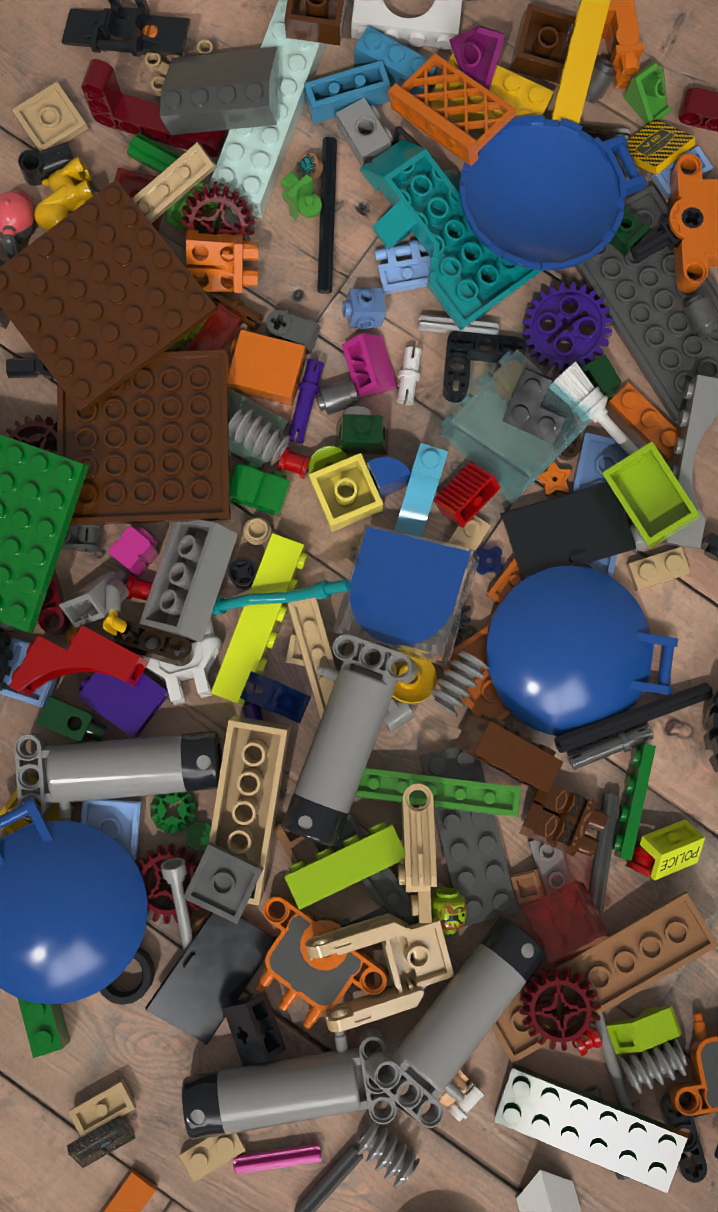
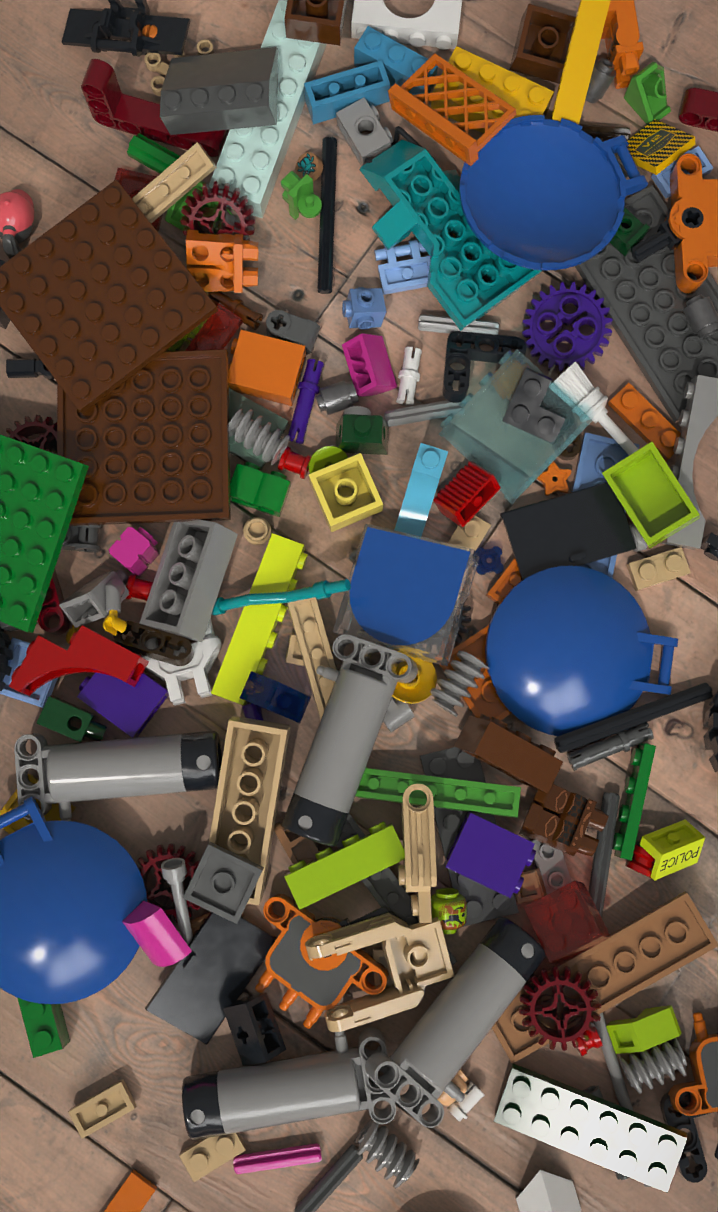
(46, 160): black piece -> none
(50, 118): tan plate -> none
(70, 191): yellow animal -> none
(101, 1141): clear smoke tile -> none
(117, 819): light blue plate -> none
(129, 997): black tyre -> none
(156, 935): none -> dark pink brick
(173, 824): green gear -> none
(198, 835): green piece -> none
(241, 569): black wheel -> none
(388, 475): blue brick -> none
(421, 413): none -> light grey axle
(478, 53): magenta slope -> none
(490, 855): none -> dark purple brick
(603, 375): dark green brick -> none

